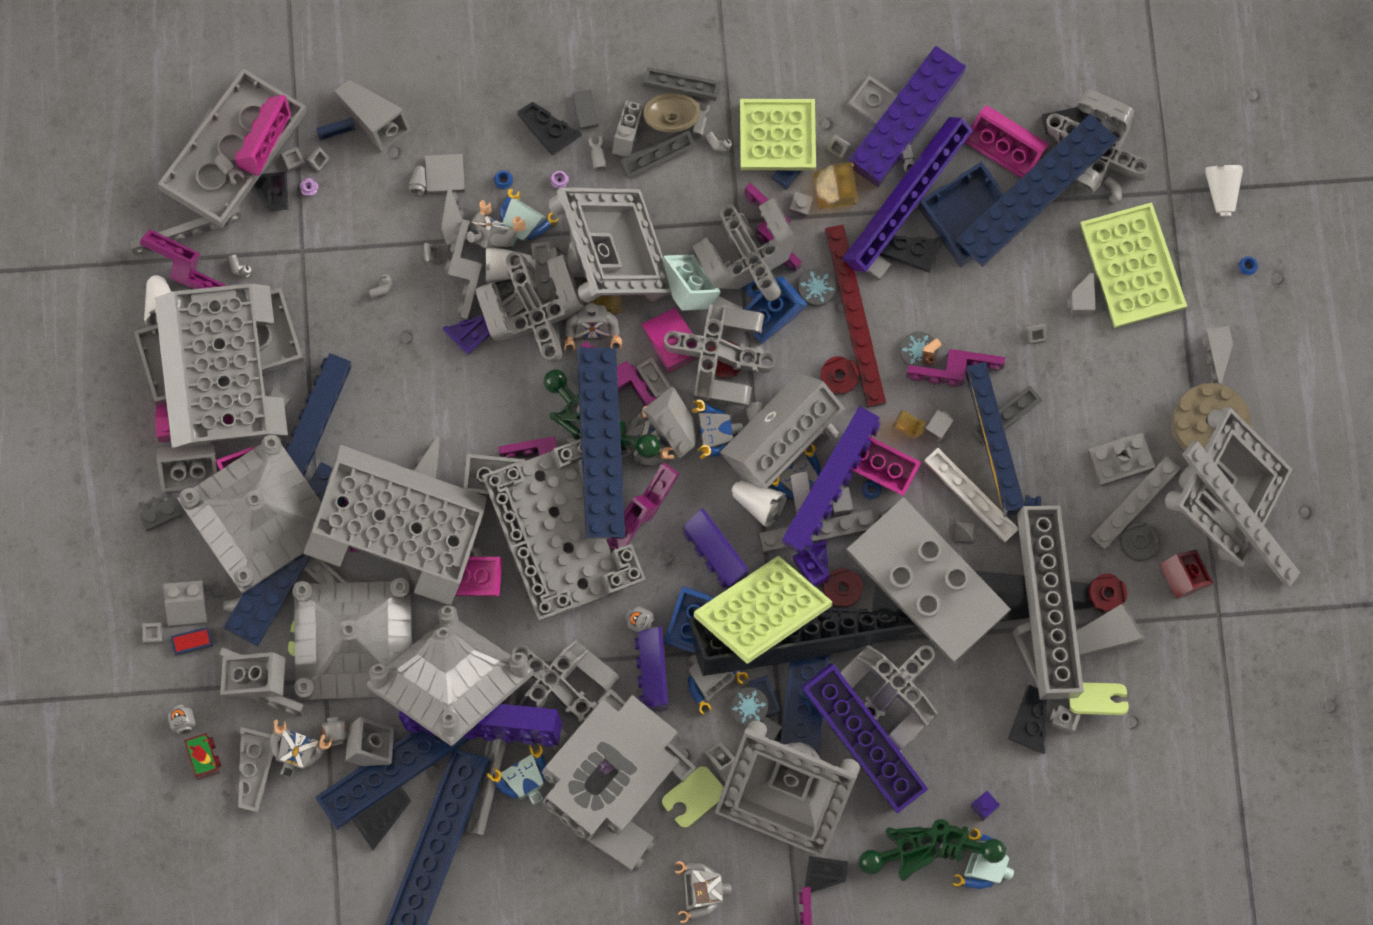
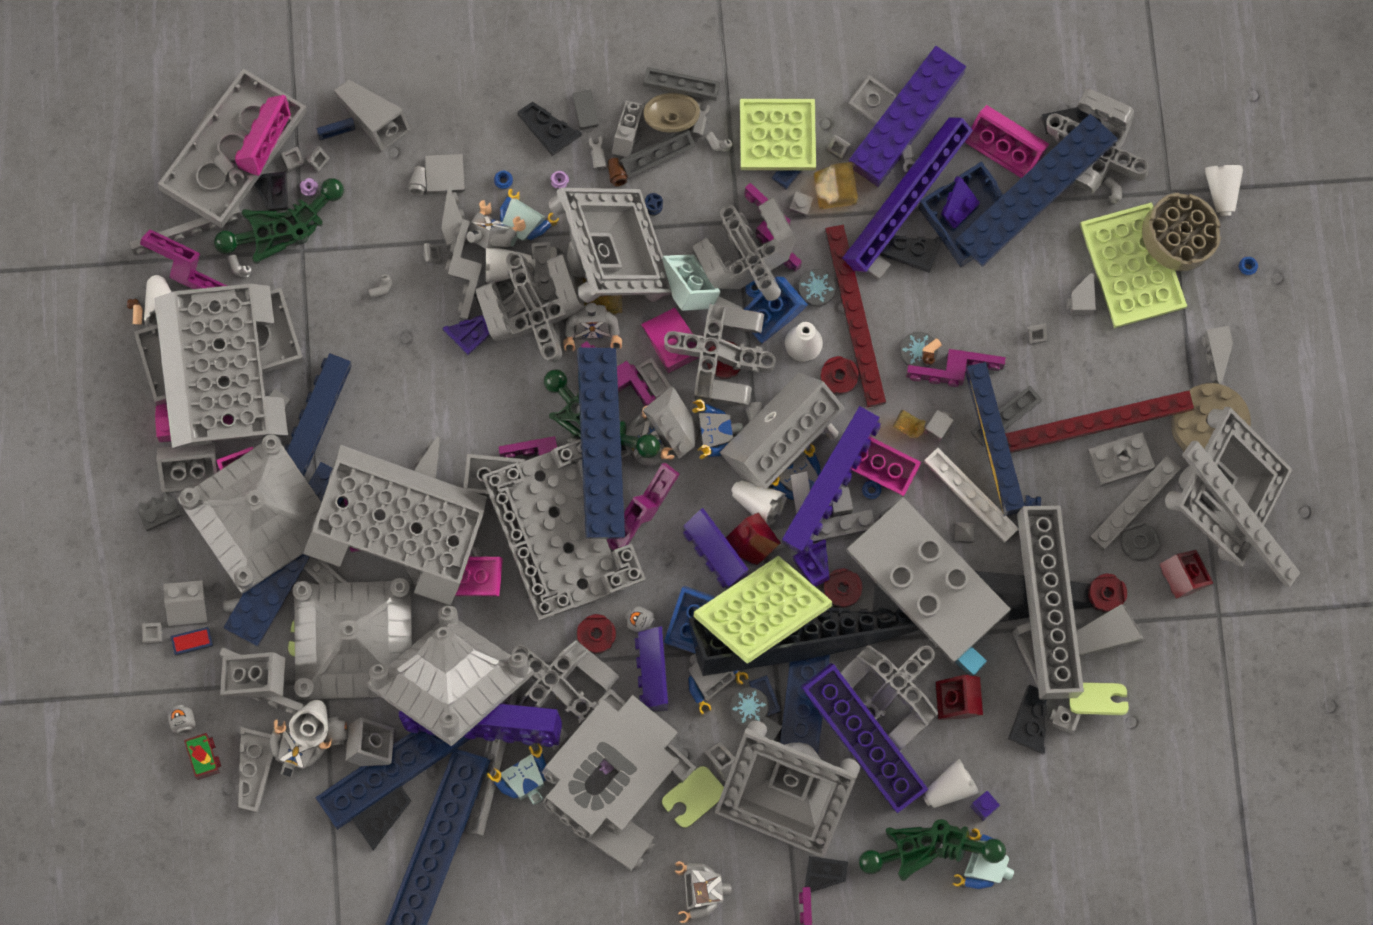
(137, 310): none -> light nougat arm
(303, 214): none -> dark green piece
(310, 724): none -> white cone
(603, 642): none -> dark red plate
(617, 174): none -> reddish brown cone
(654, 200): none -> dark blue wheel
(753, 539): none -> dark red slope
(803, 342): none -> white cone
(951, 786): none -> white cone
(959, 203): none -> dark purple wing
(959, 697): none -> dark red slope
(971, 662): none -> medium azure brick
(1099, 421): none -> dark red plate
(1181, 232): none -> dark tan brick

